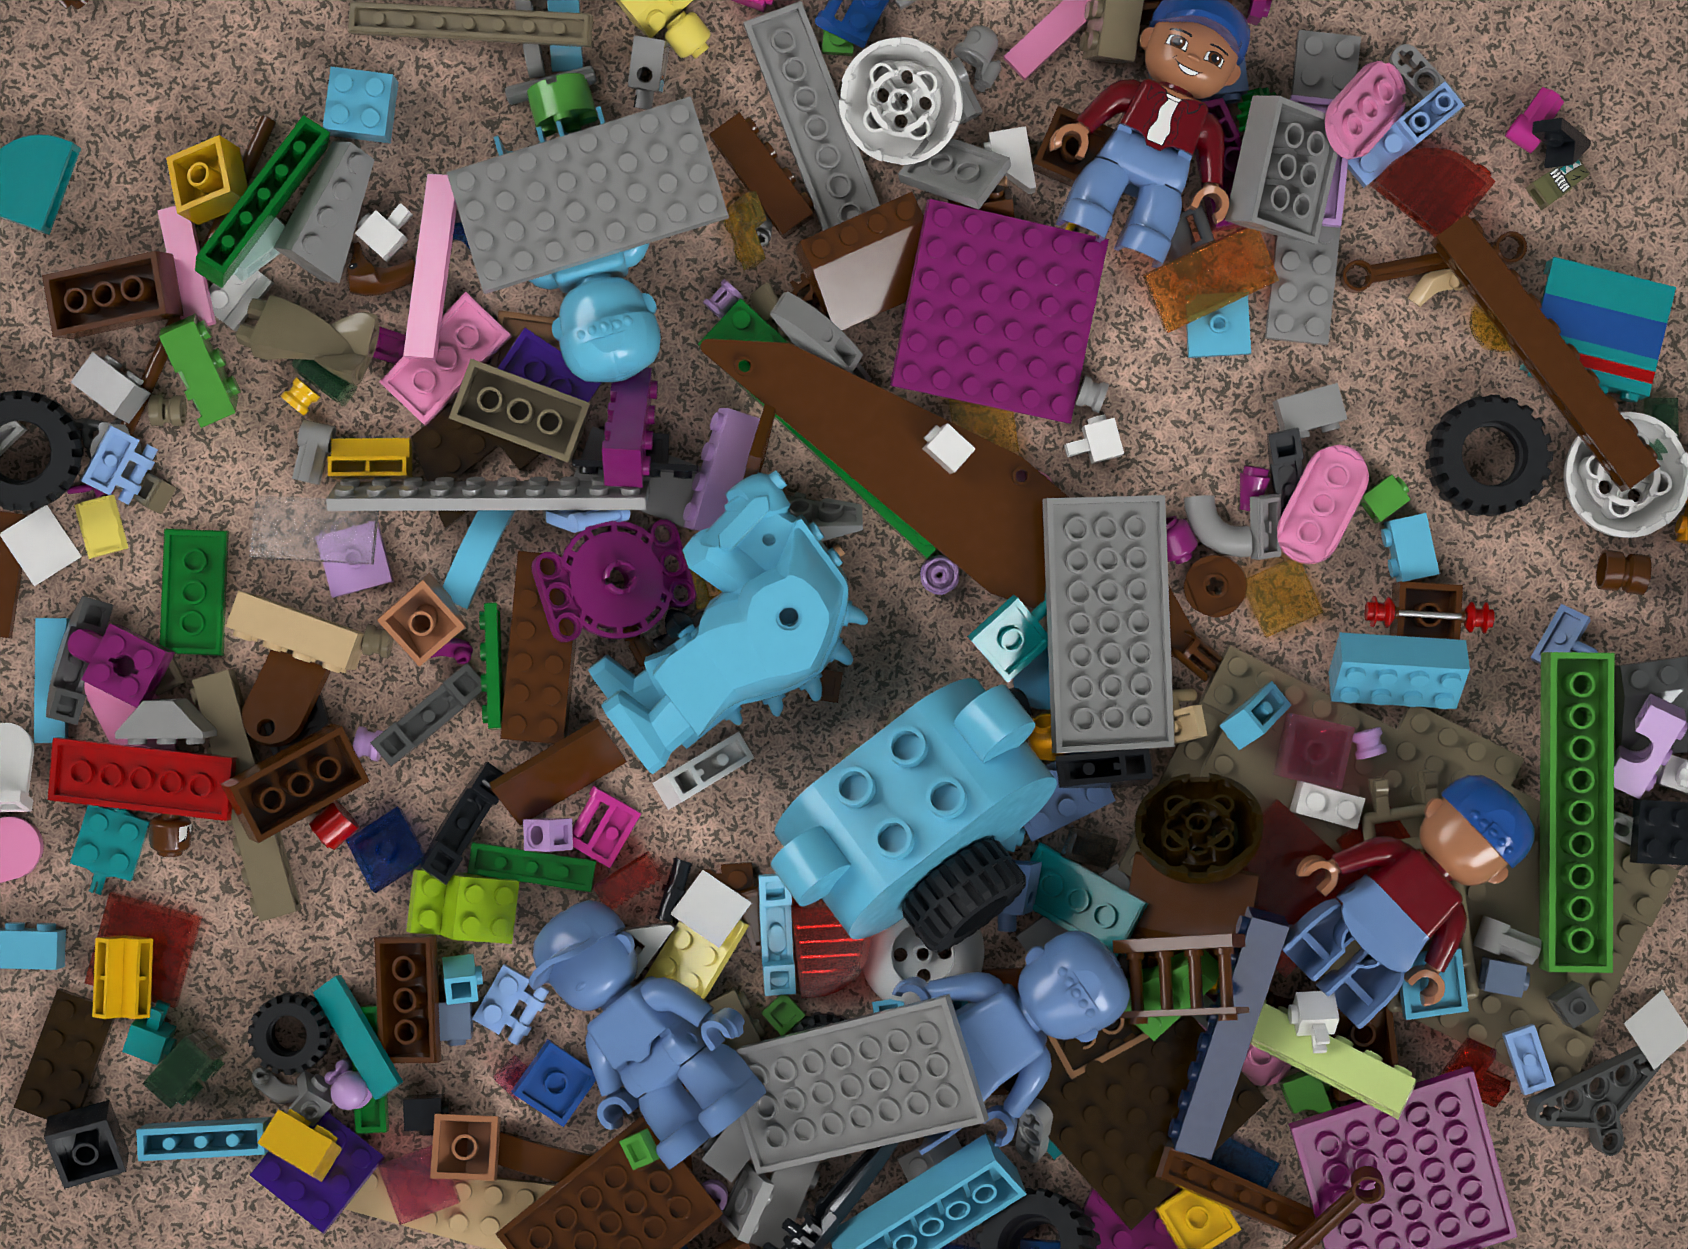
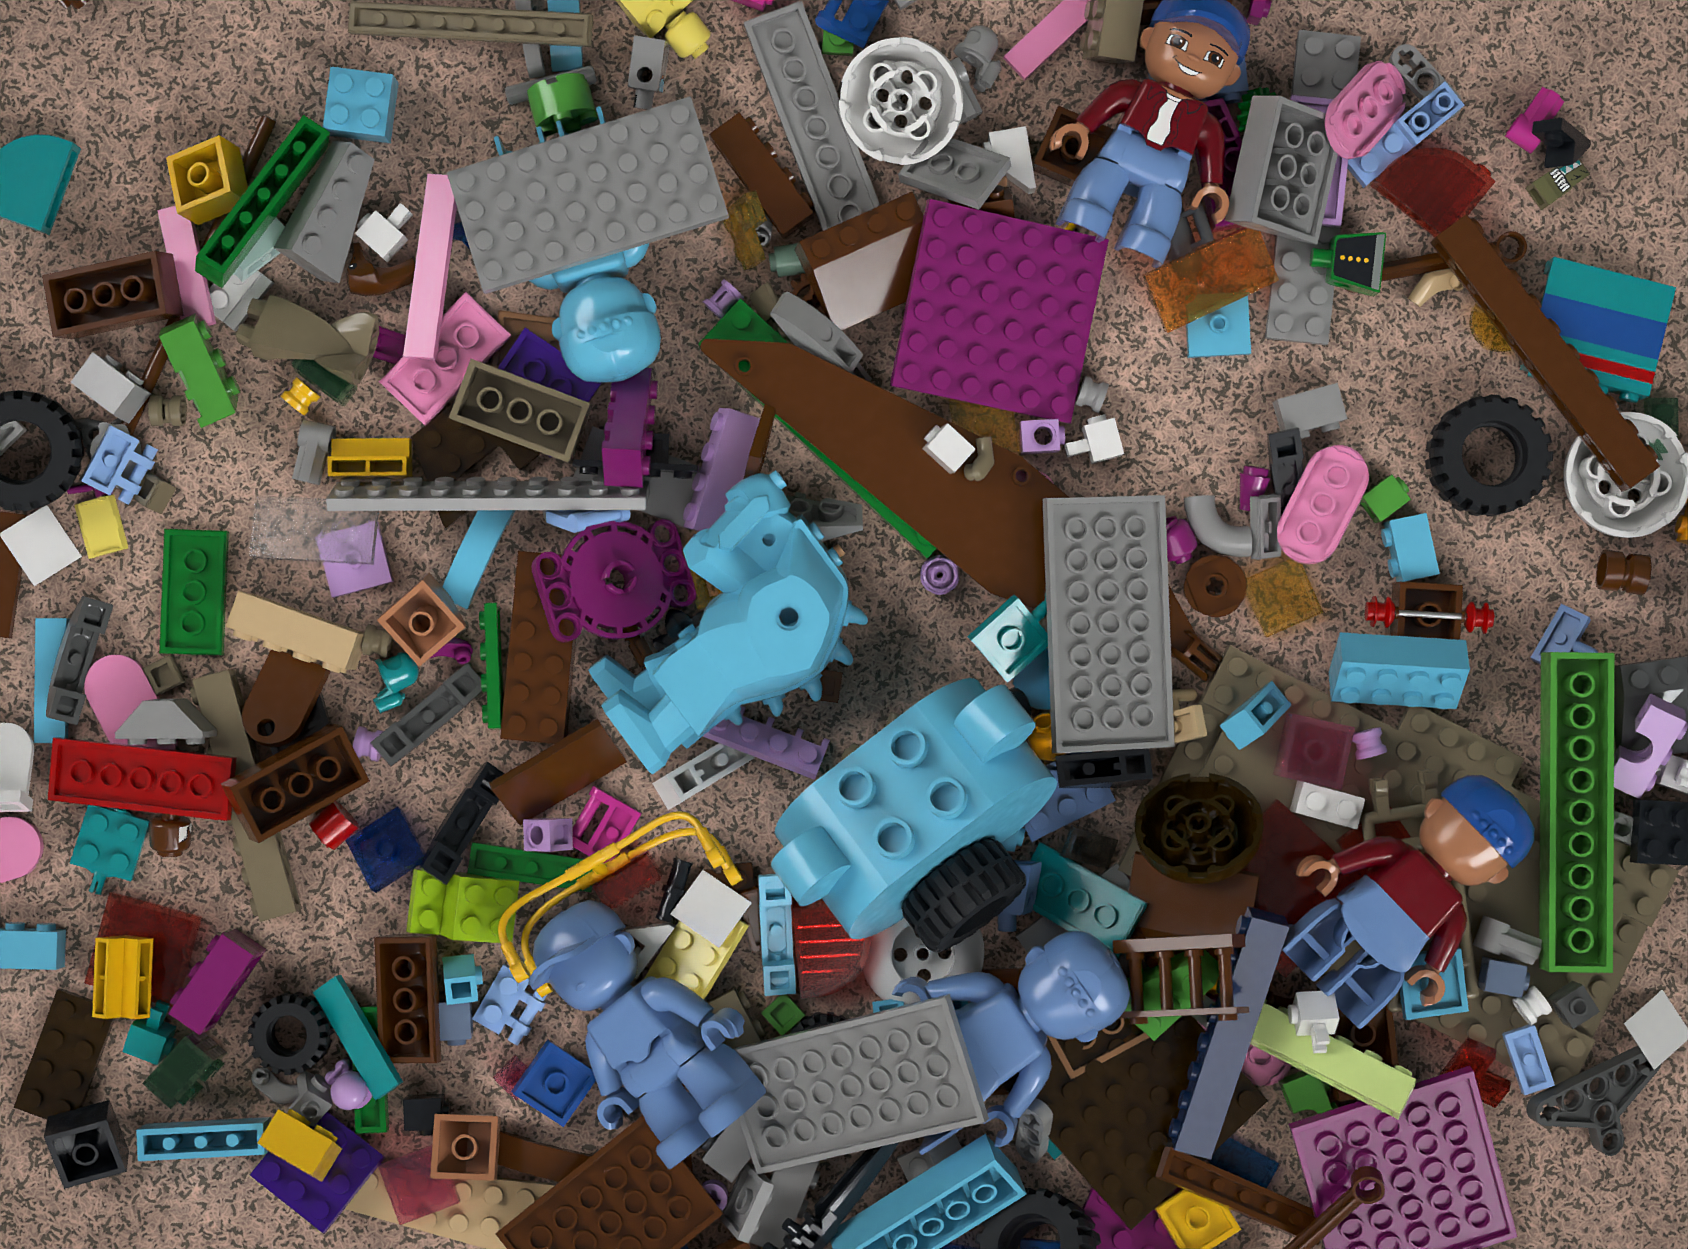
(121, 662): magenta brick -> none
(216, 980): none -> magenta brick
(396, 674): none -> teal piece
(639, 1149): bright green plate -> none
(714, 851): none -> yellow bar
(771, 744): none -> lavender hinge
(785, 261): none -> sand green brick
(983, 462): none -> dark tan arm
(1027, 441): none -> lavender brick
(1353, 261): none -> torso
(1532, 1005): none -> white wheel

